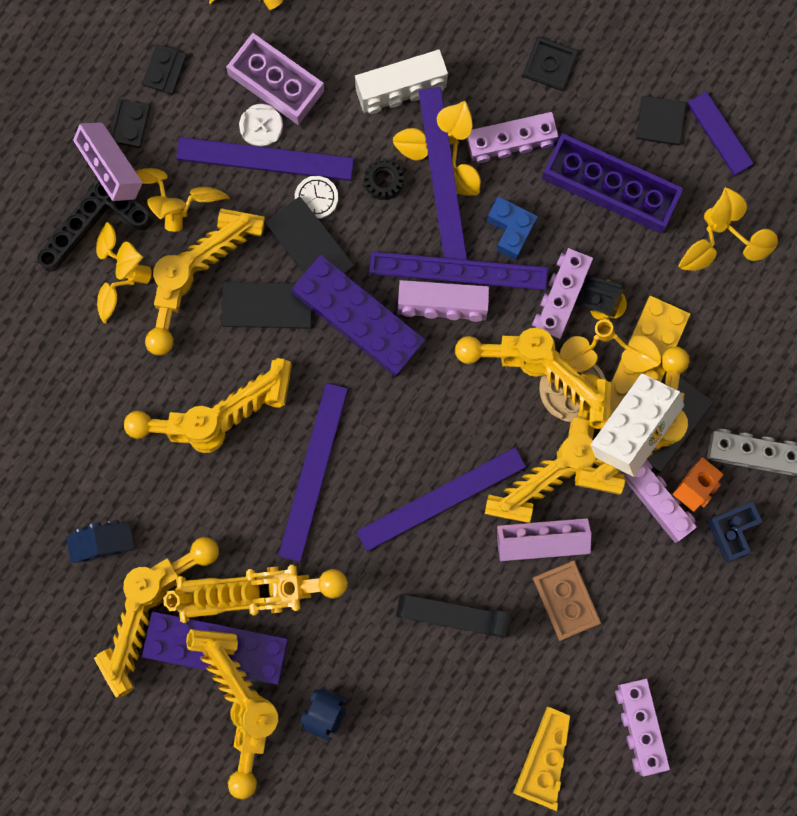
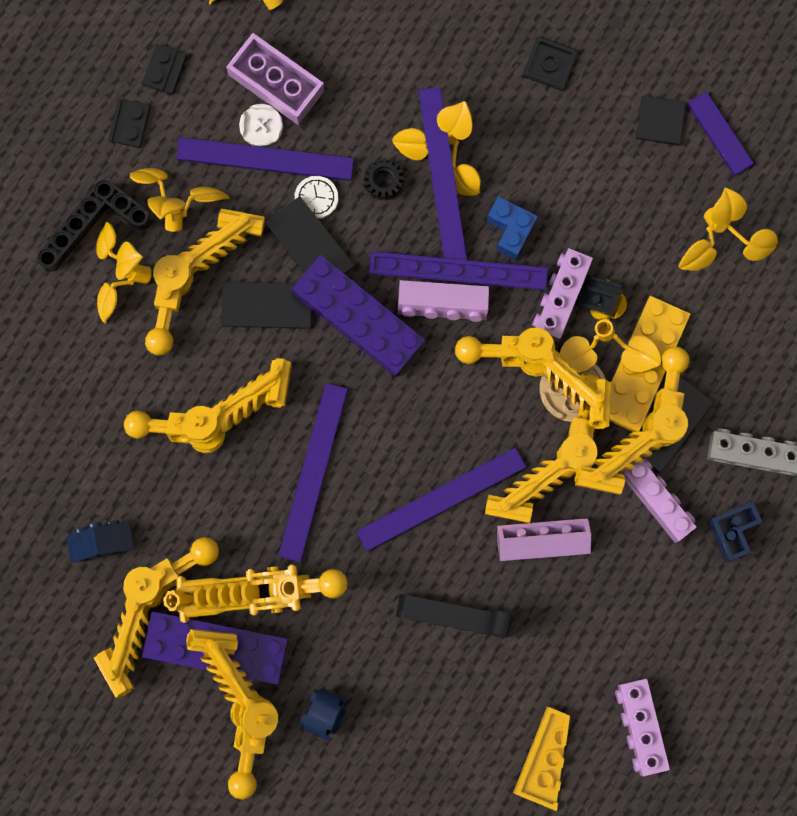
(107, 161): lavender brick -> none
(400, 81): white brick -> none
(511, 137): lavender brick -> none
(566, 600): medium nougat tile -> none
(612, 183): dark purple brick -> none
(637, 425): white brick -> none
(698, 485): orange brick -> none

